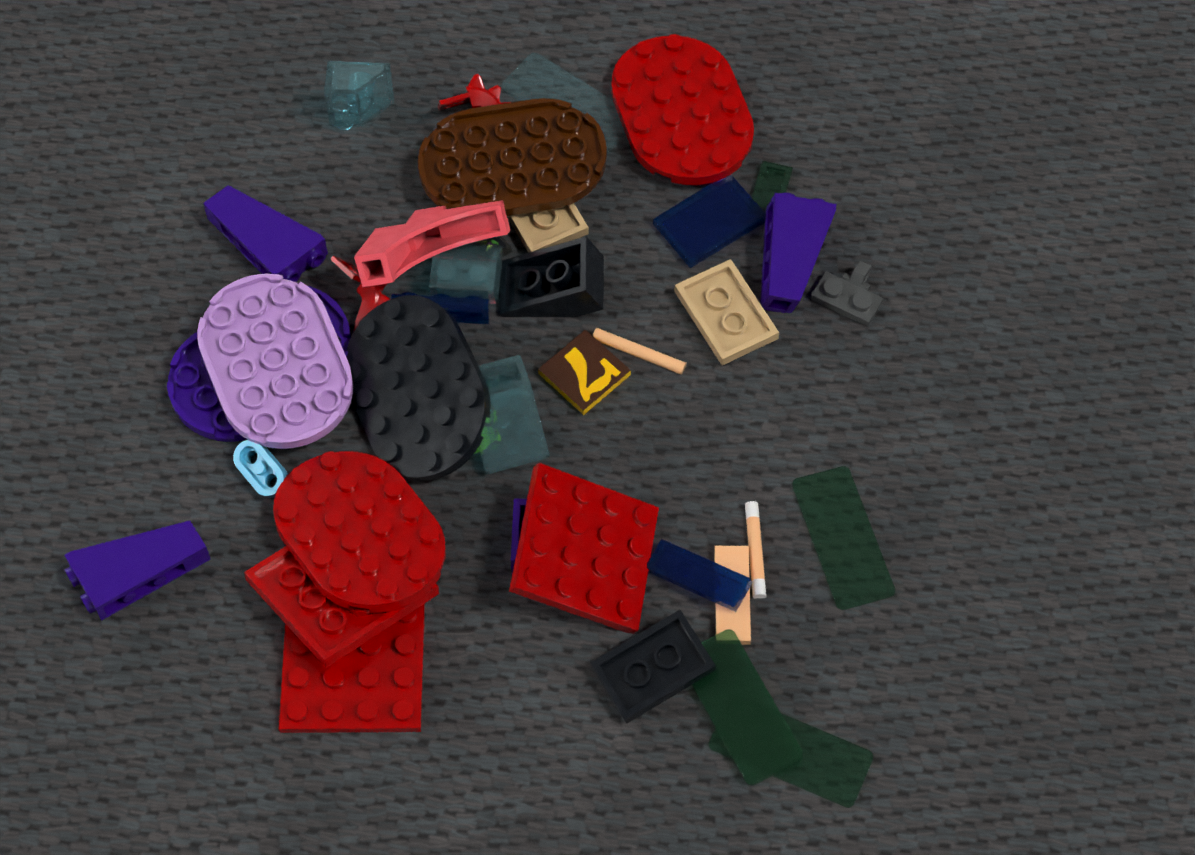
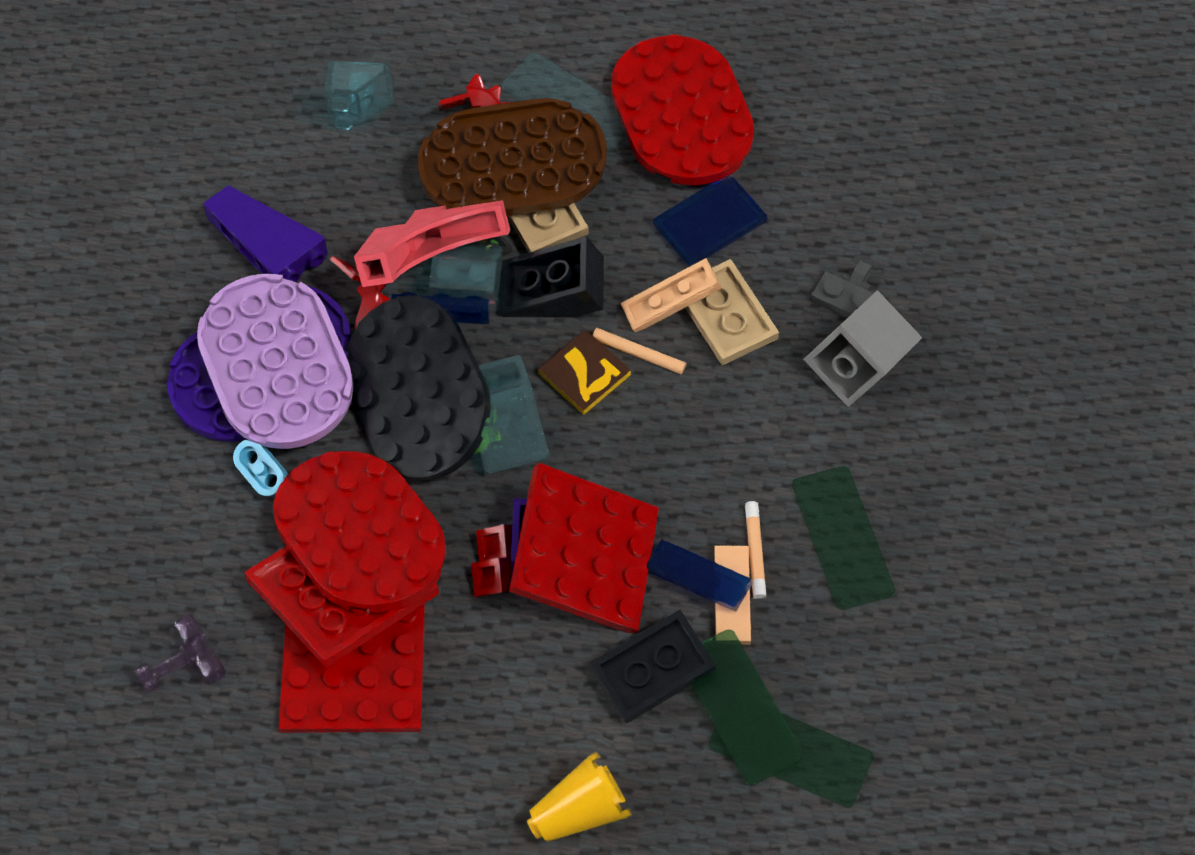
(134, 566): dark purple slope -> none
(193, 652): none -> clear purple bar
(494, 566): none -> red slope
(578, 803): none -> yellow cone
(671, 295): none -> light nougat tile
(771, 179): clear green tile -> none
(791, 246): dark purple slope -> none
(863, 348): none -> light grey slope

